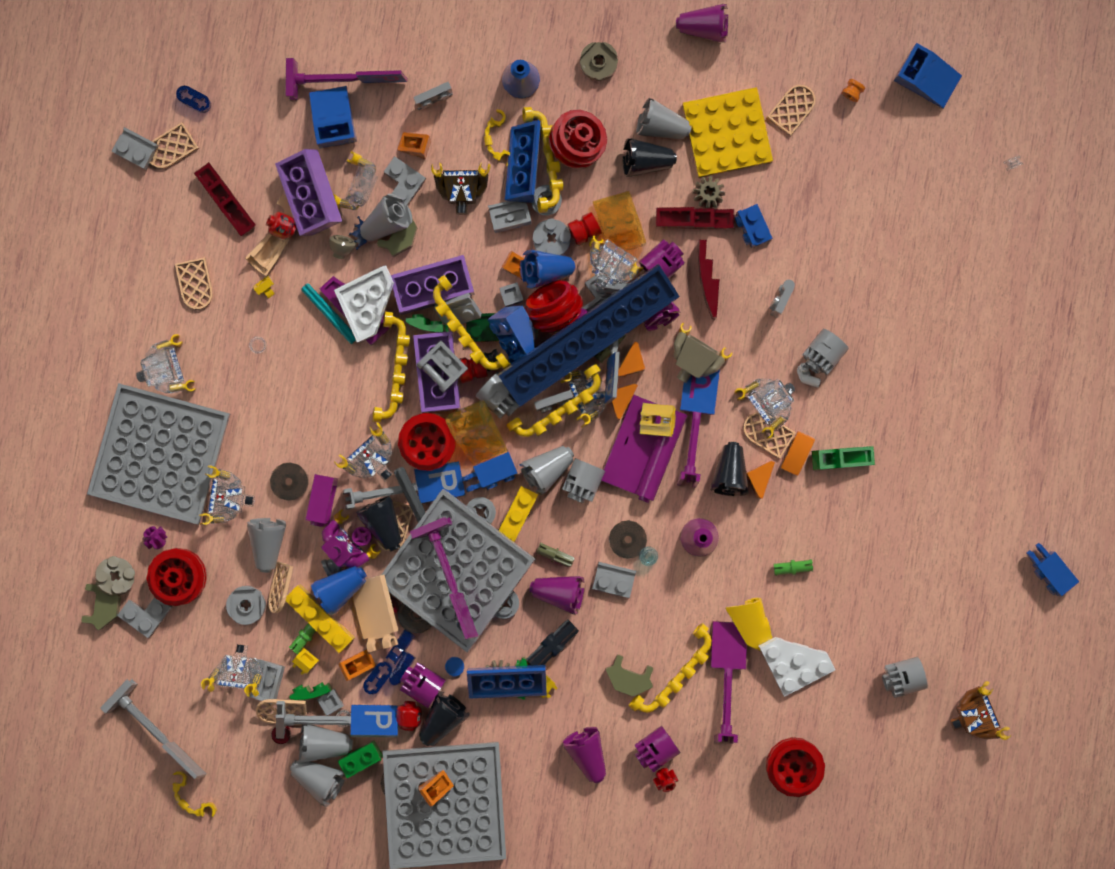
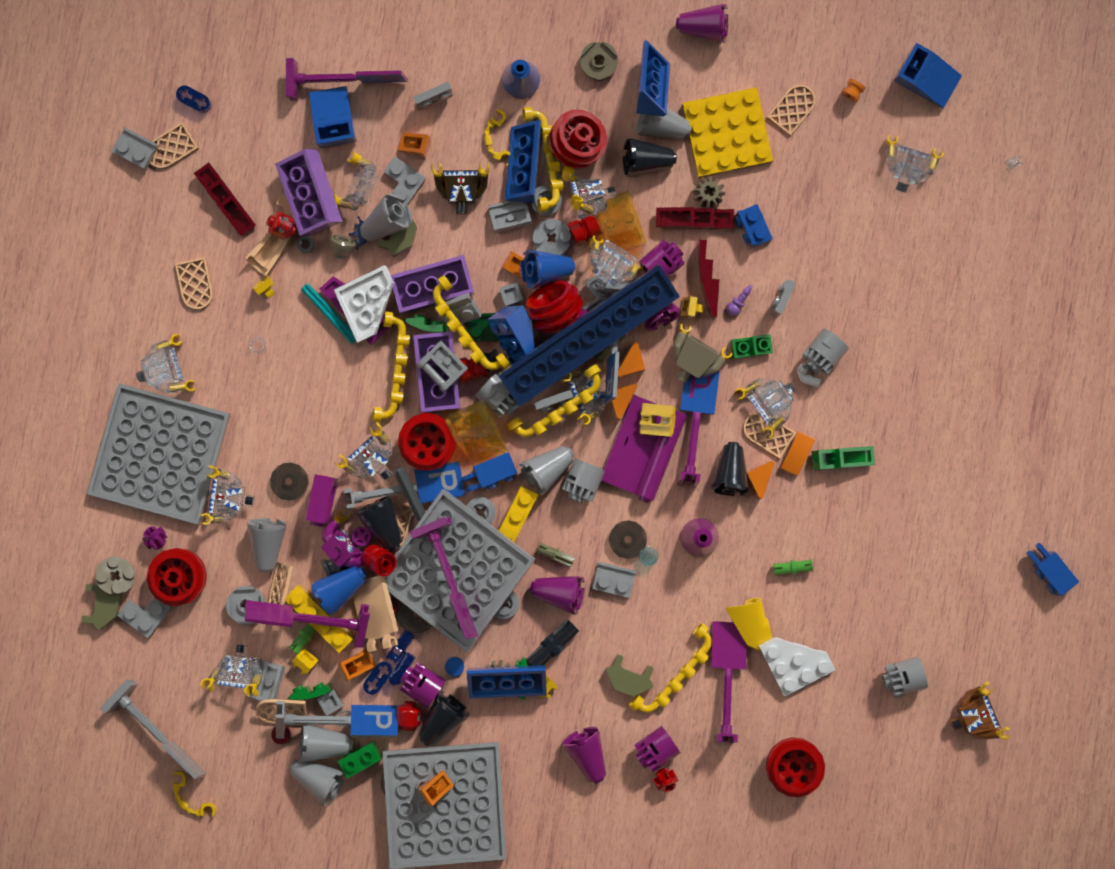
(283, 616): none -> magenta piece
(302, 239): none -> dark grey axle
(379, 560): none -> red wheel
(587, 195): none -> torso
(653, 82): none -> blue slope
(690, 307): none -> yellow tile
(734, 307): none -> medium lavender bar
(751, 346): none -> green slope
(909, 164): none -> clear torso

